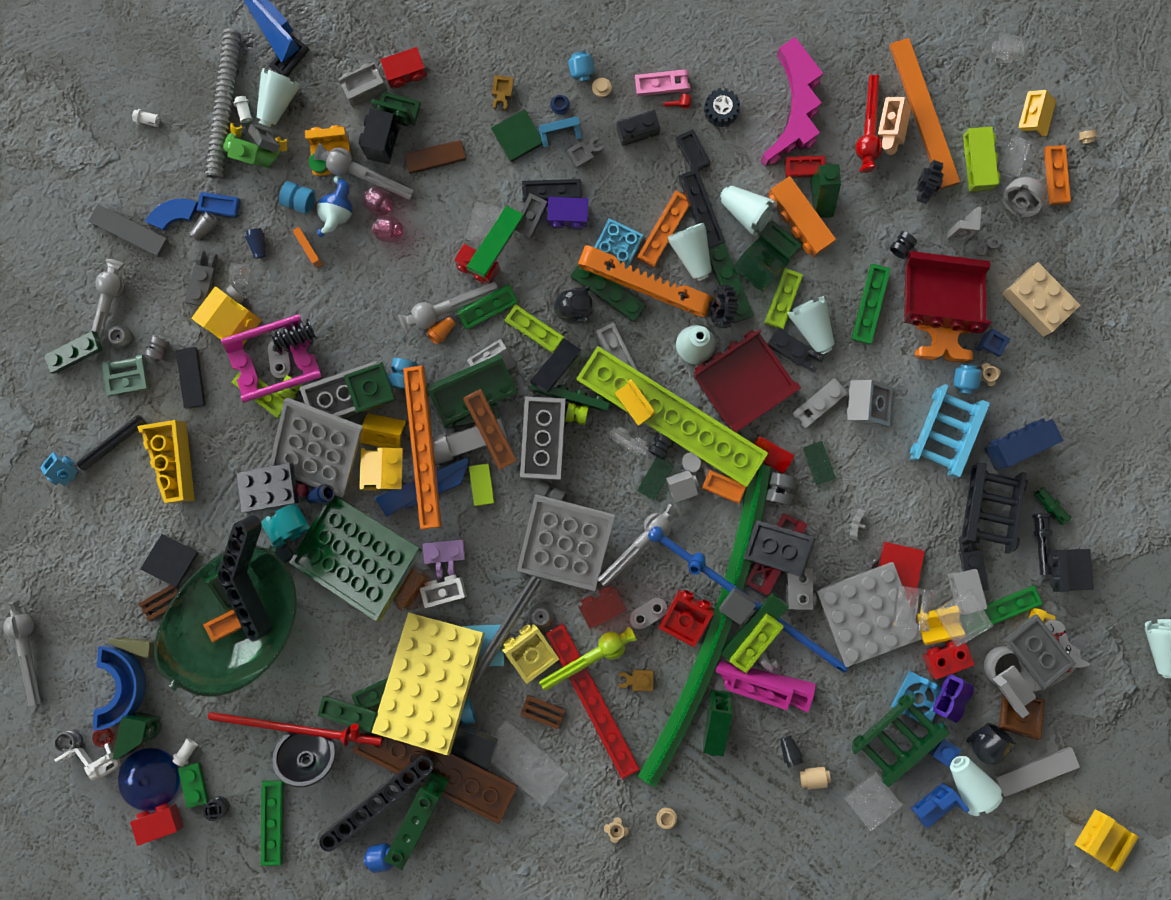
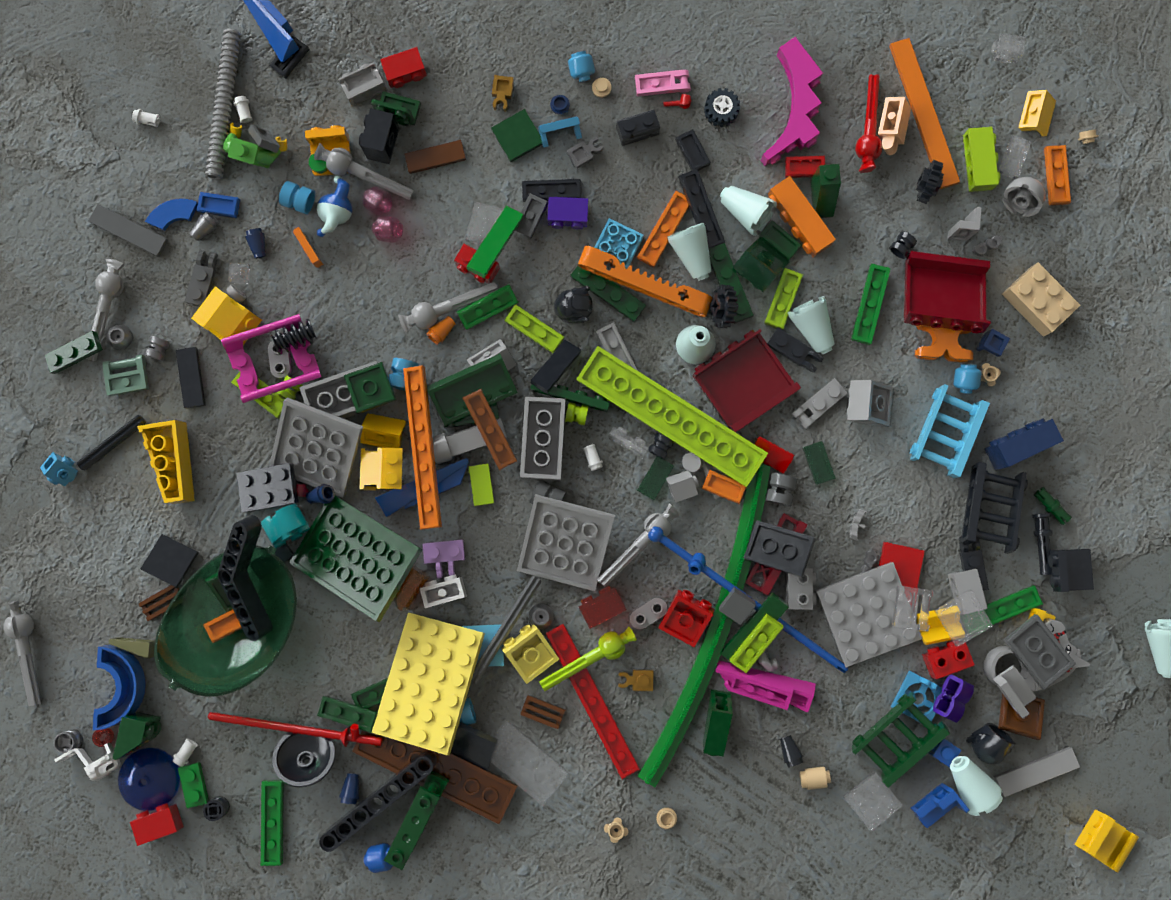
(274, 96): light aqua cone -> none
(350, 789): none -> dark blue cone
(592, 457): none -> white pin
(635, 403): yellow panel -> none

